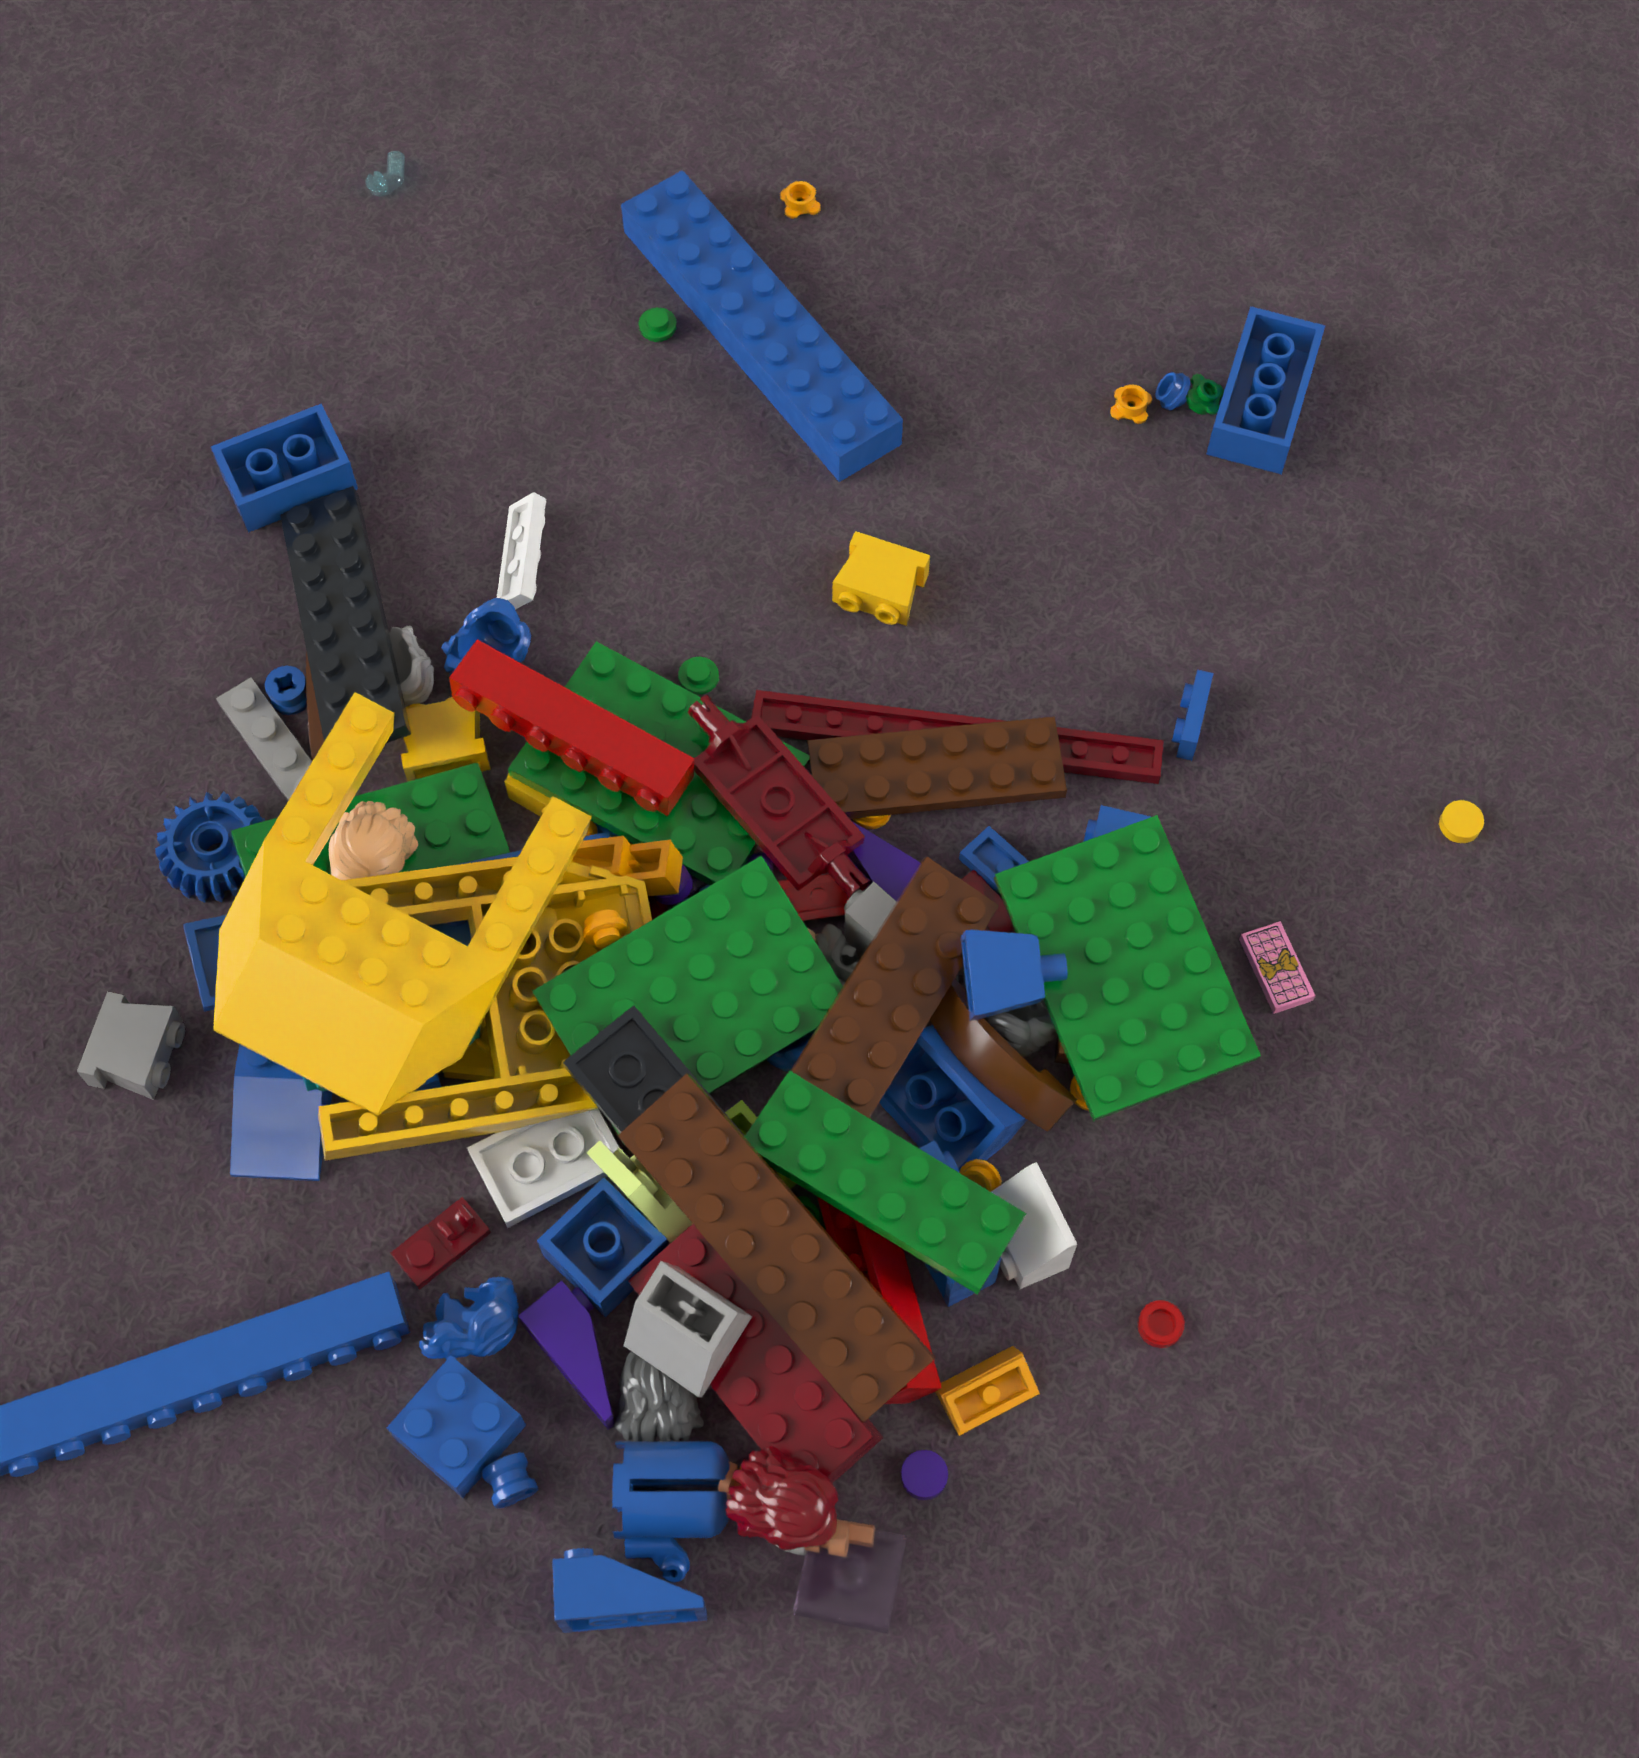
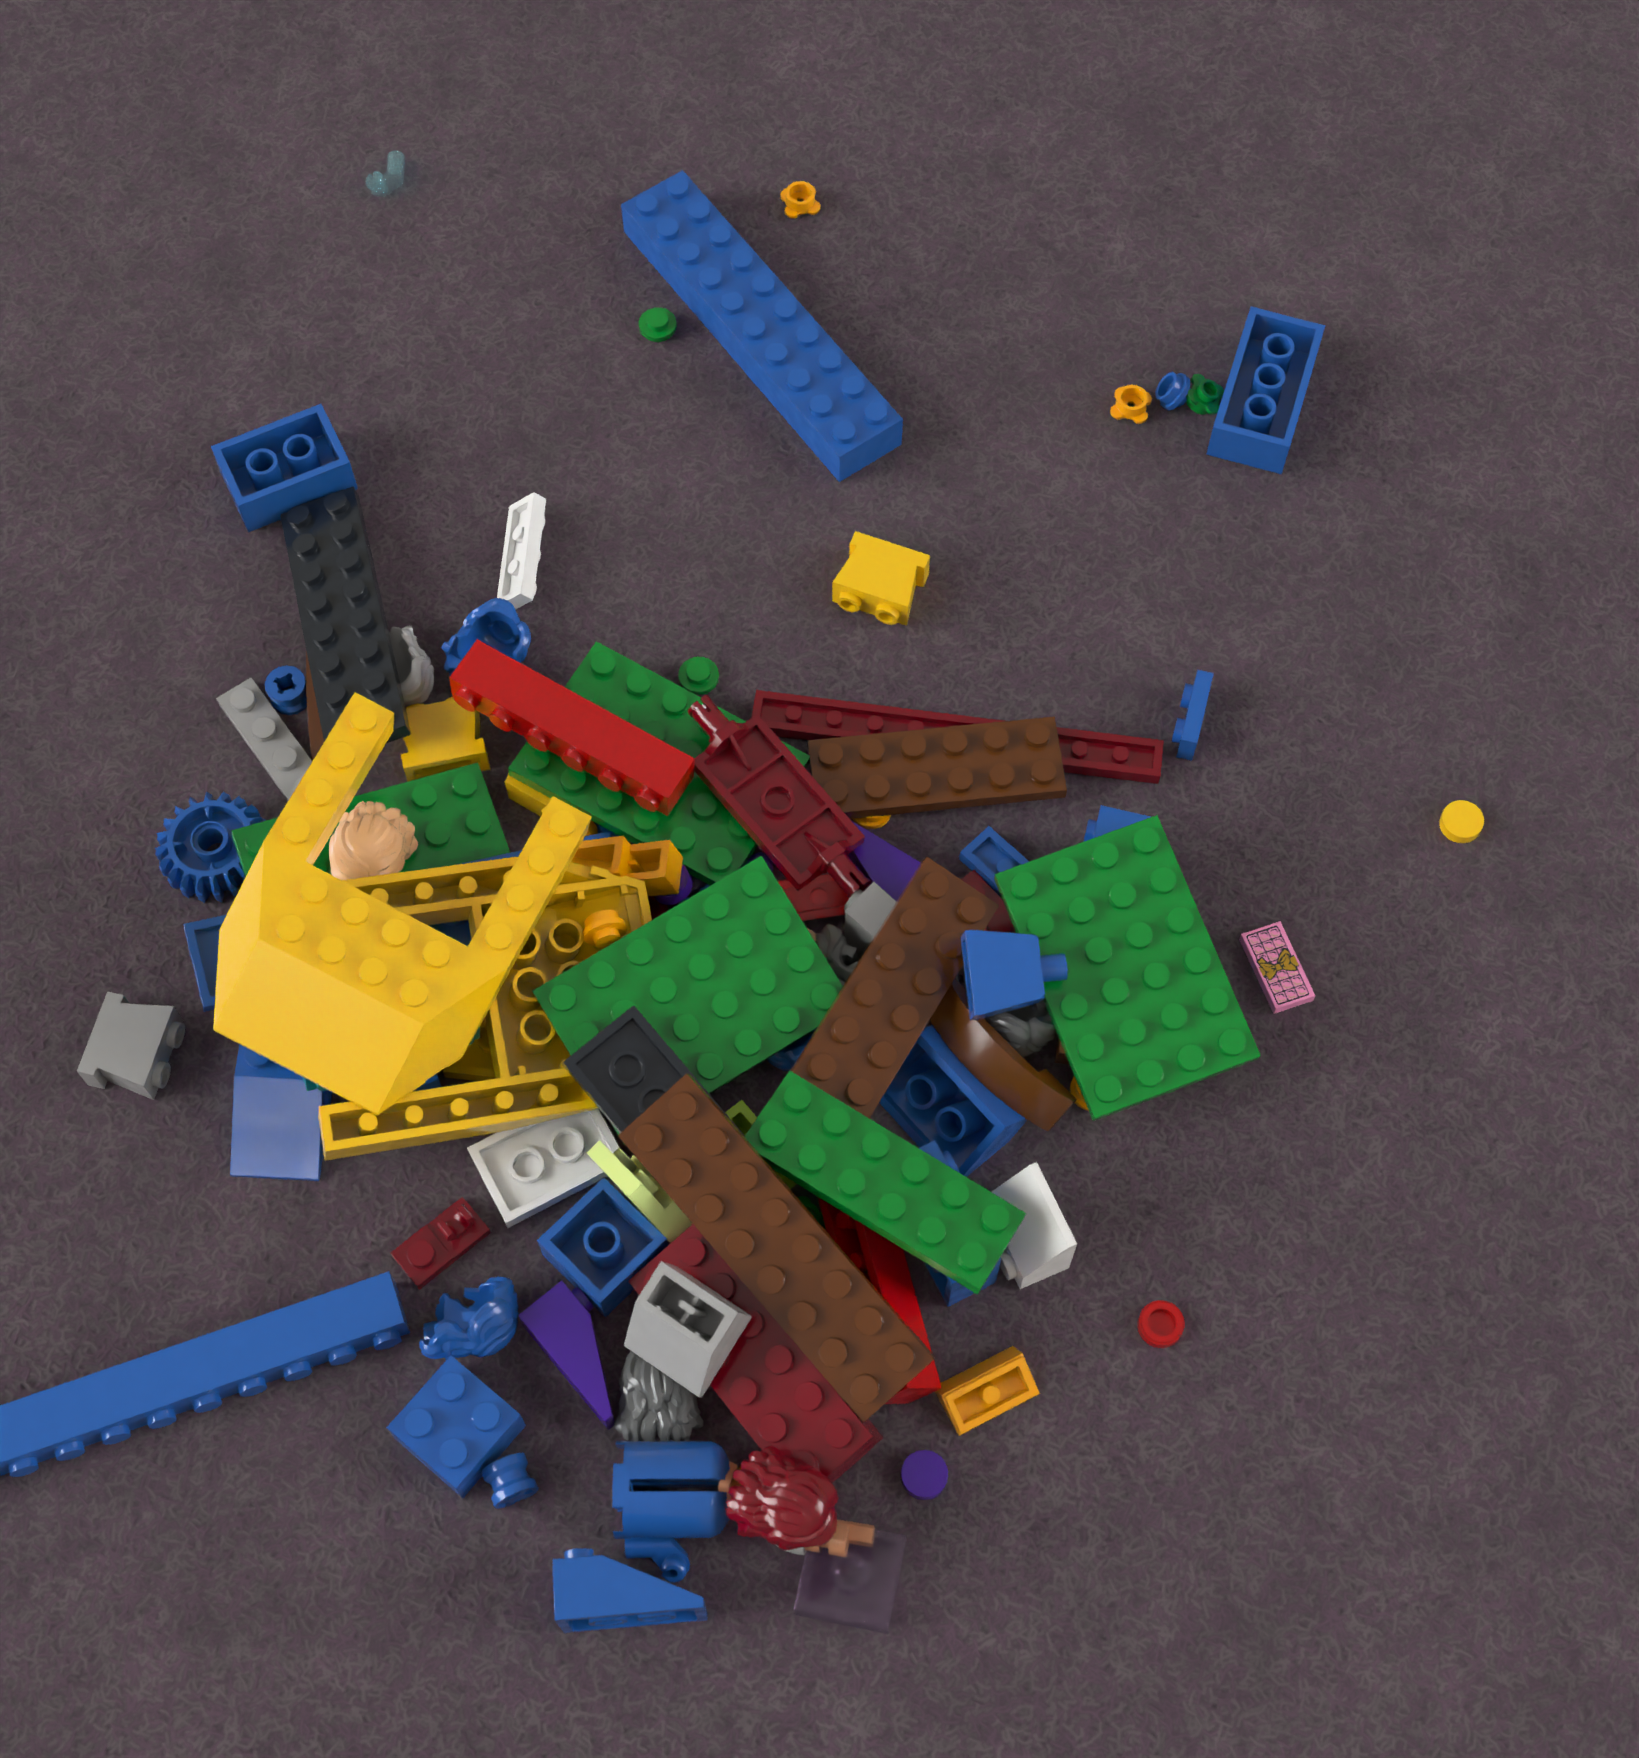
(982, 1173): light orange plate -> none

